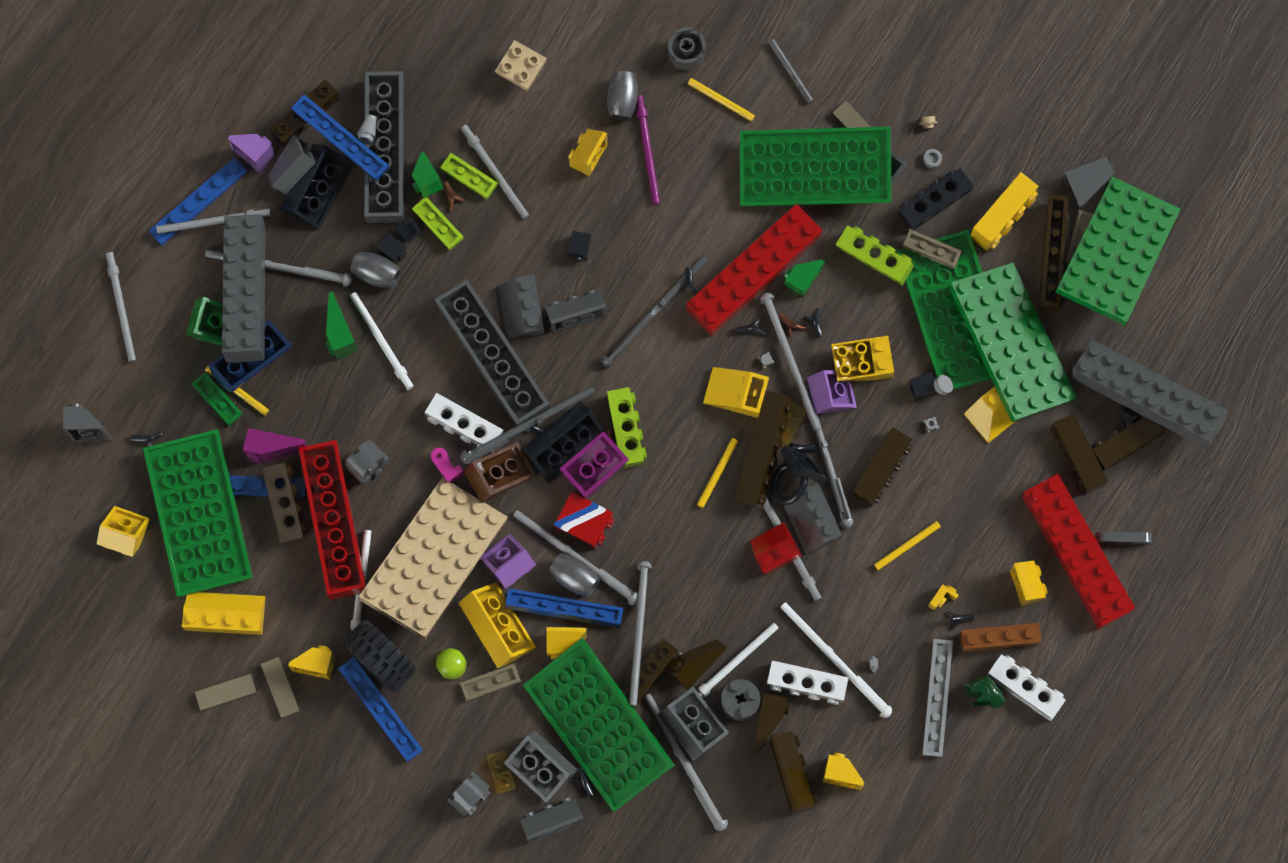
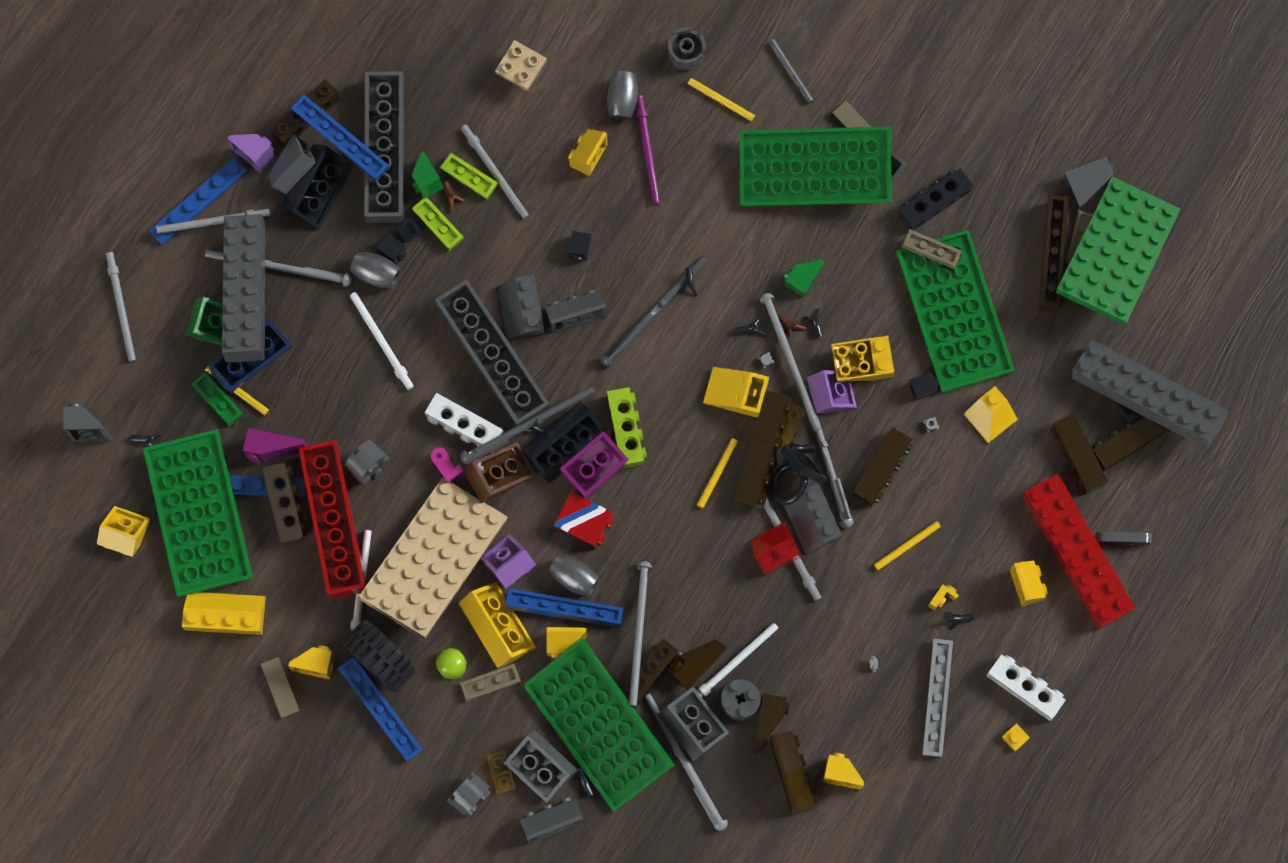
(225, 692): dark tan tile -> none
(339, 336): green slope -> none
(367, 130): light grey cone -> none
(603, 575): light grey bar -> none
(754, 270): red brick -> none
(837, 683): white brick -> none
(885, 710): white bar -> none
(897, 273): lime brick -> none
(927, 122): tan plate -> none
(932, 158): light grey tile -> none
(943, 385): light grey tile -> none
(985, 691): dark green hair -> none
(1000, 637): dark orange brick -> none
(1004, 211): yellow brick -> none
(1012, 342): green plate -> none
(1015, 737): none -> yellow plate

